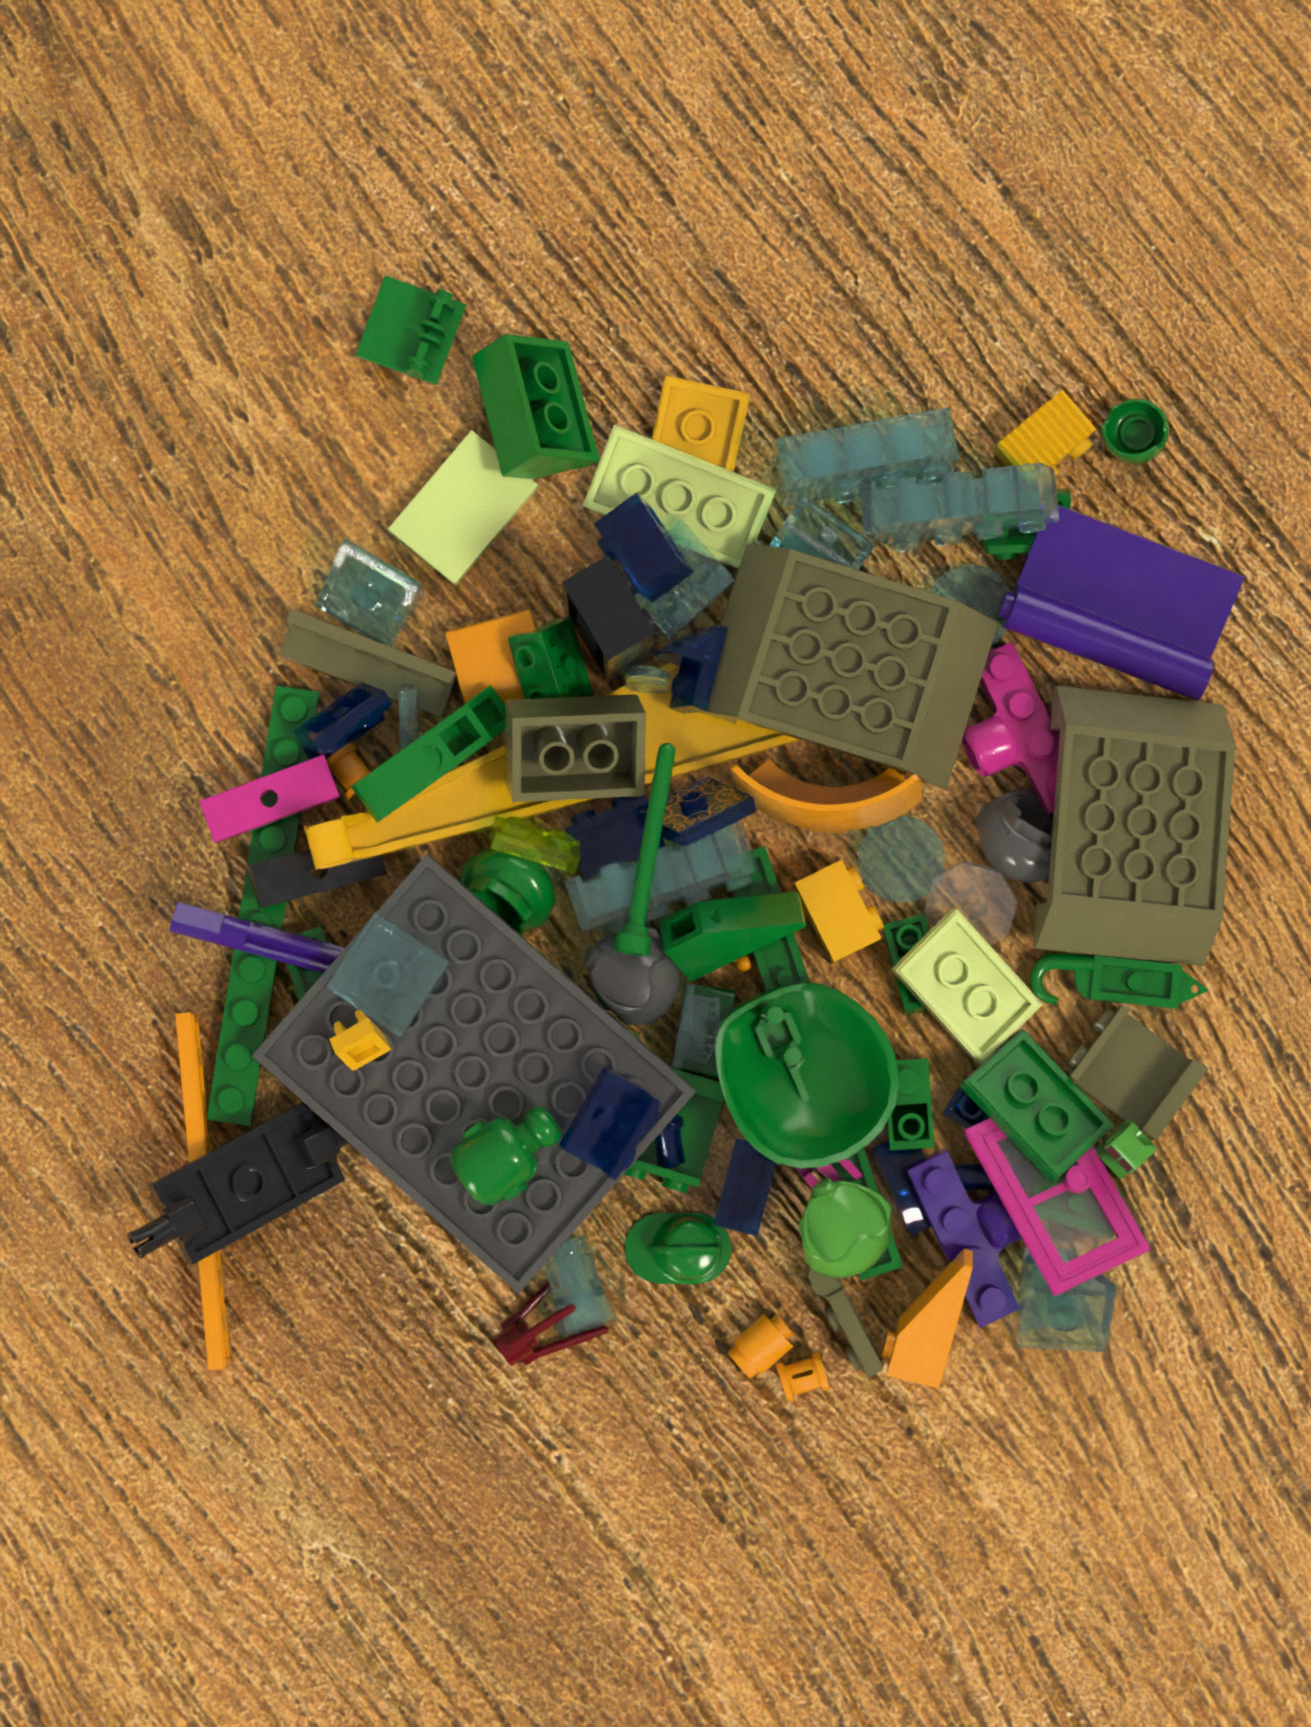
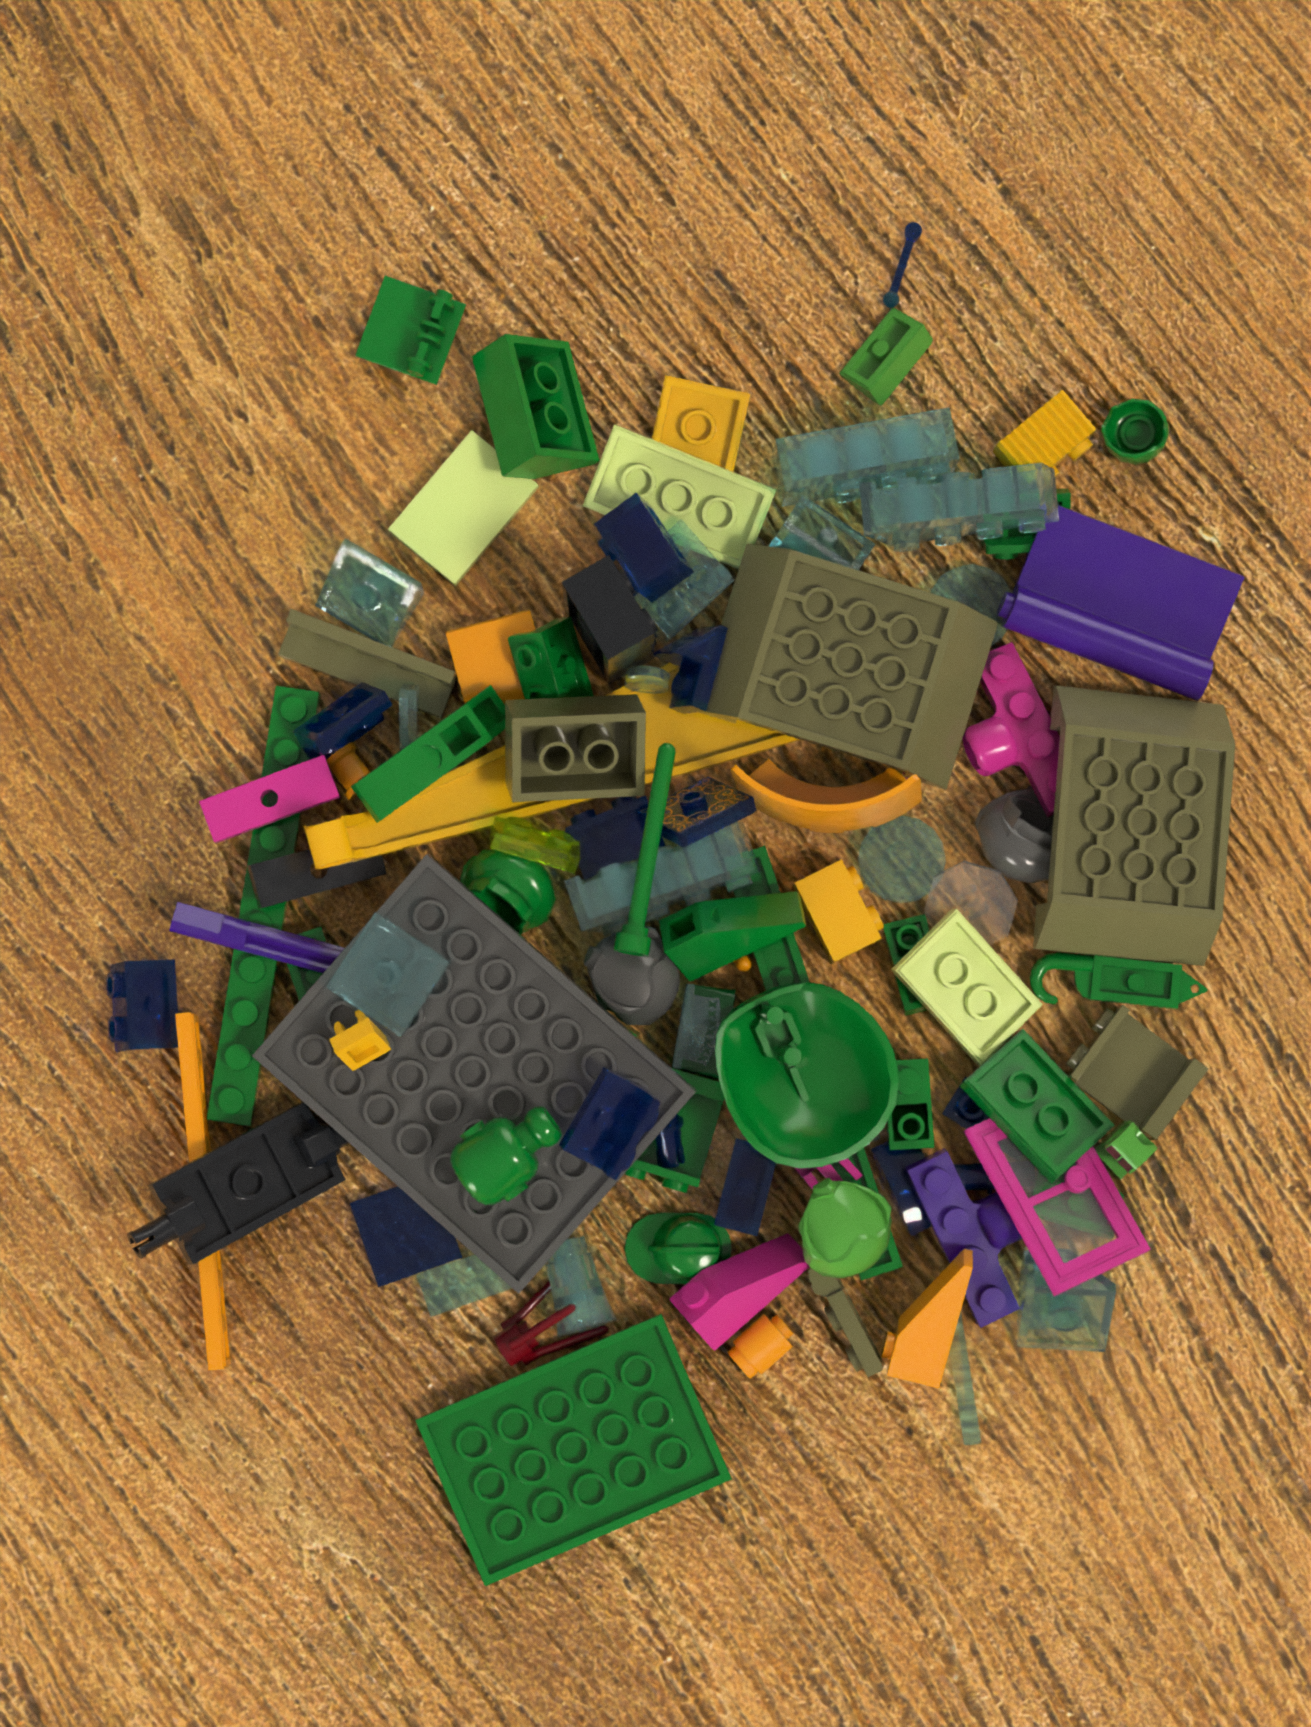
(143, 1005): none -> clear blue bracket
(401, 1236): none -> clear blue tile
(459, 1284): none -> clear light blue tile
(573, 1449): none -> green plate
(736, 1289): none -> dark pink slope
(789, 1373): light orange bush -> none
(887, 356): none -> bright green slope
(912, 233): none -> clear blue hinge
(964, 1386): none -> clear light blue bar

